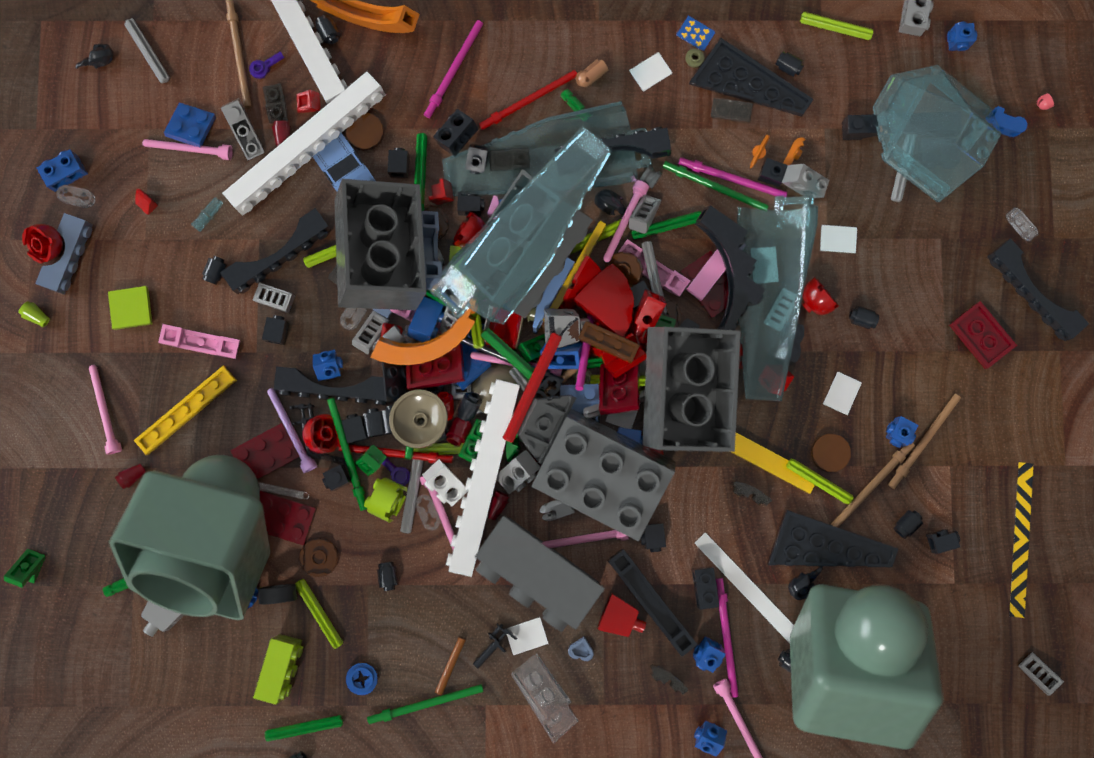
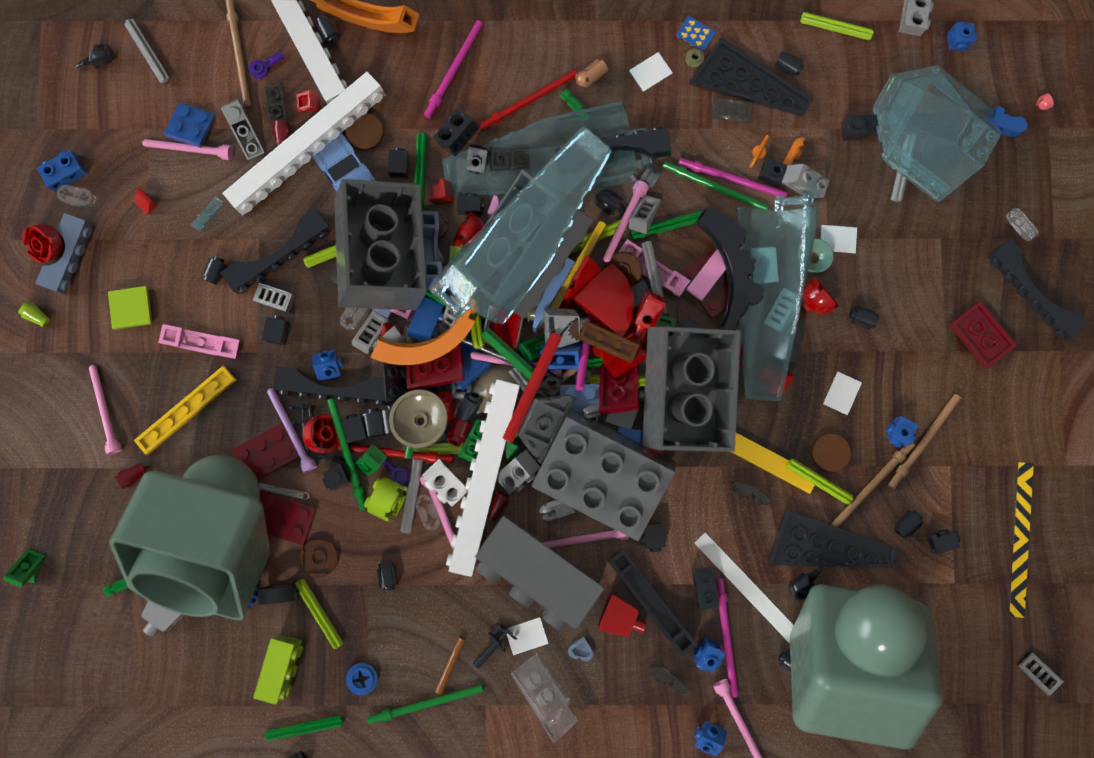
(824, 254): none -> sand green piece

